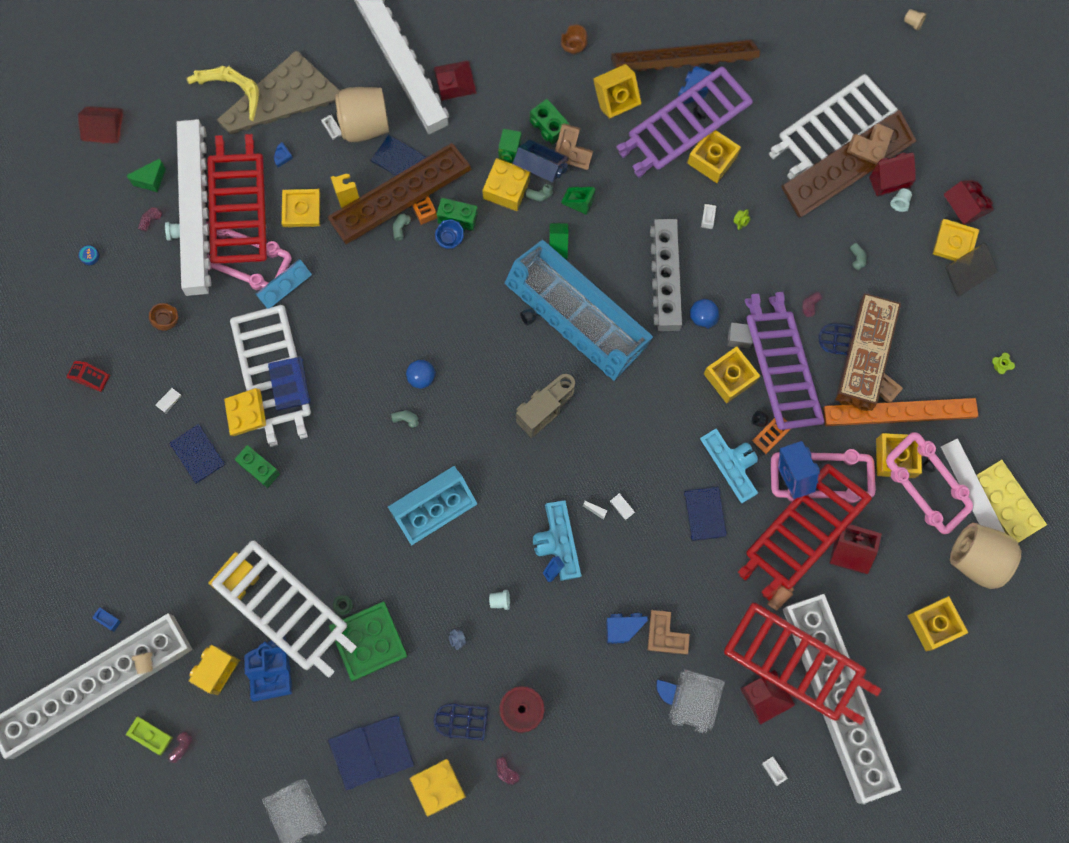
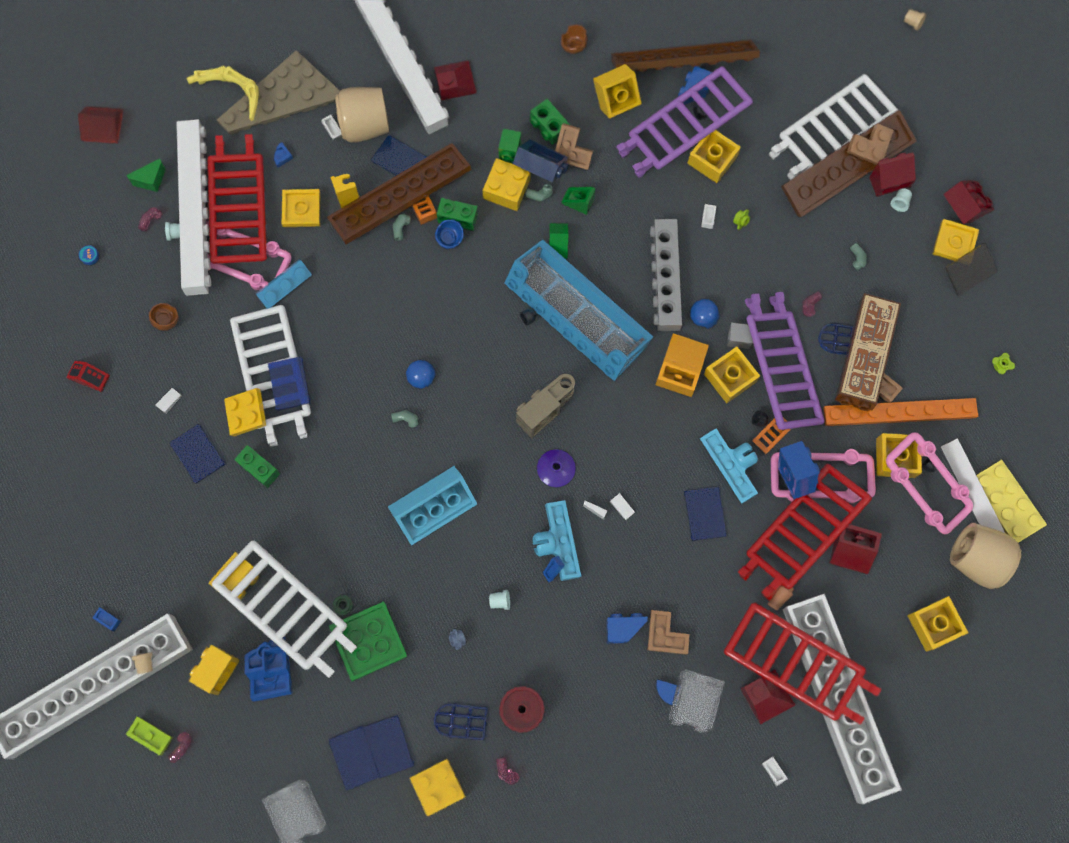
(554, 477): none -> dark purple dish
(682, 365): none -> light orange slope

